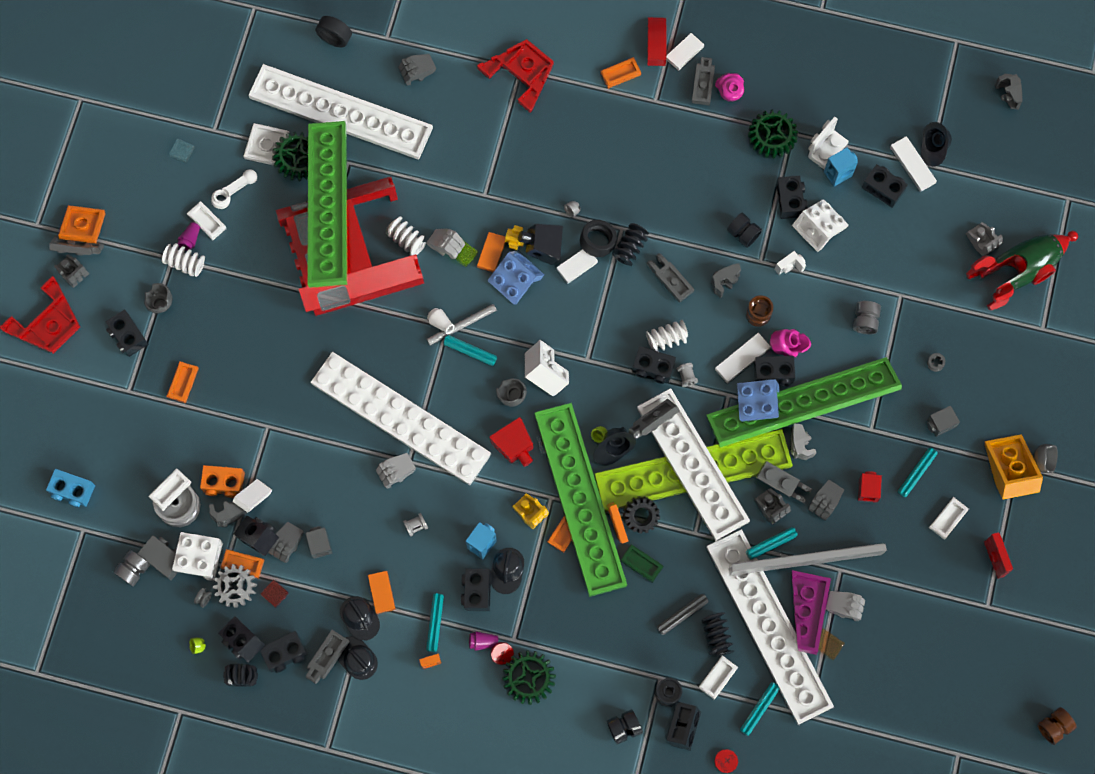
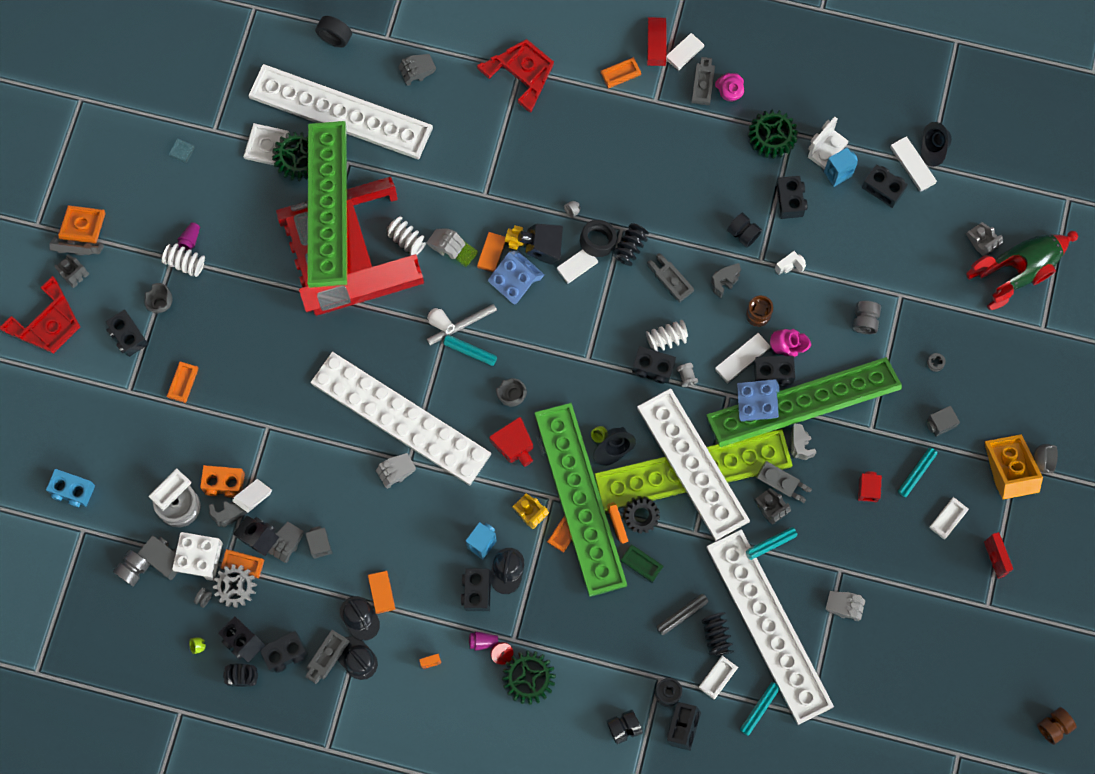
(206, 220): white tile -> none
(248, 177): white piece -> none
(274, 593): clear red tile -> none
(415, 524): light grey bush -> none
(435, 621): teal axle -> none
(543, 370): white panel -> none
(653, 419): dark grey hinge -> none
(726, 761): red piece -> none
(807, 559): light grey tile -> none
(809, 601): magenta wing -> none
(819, 224): white bracket -> none
(826, 500): dark grey hand -> none
(829, 644): clear orange tile -> none
(1013, 89): dark grey hand -> none

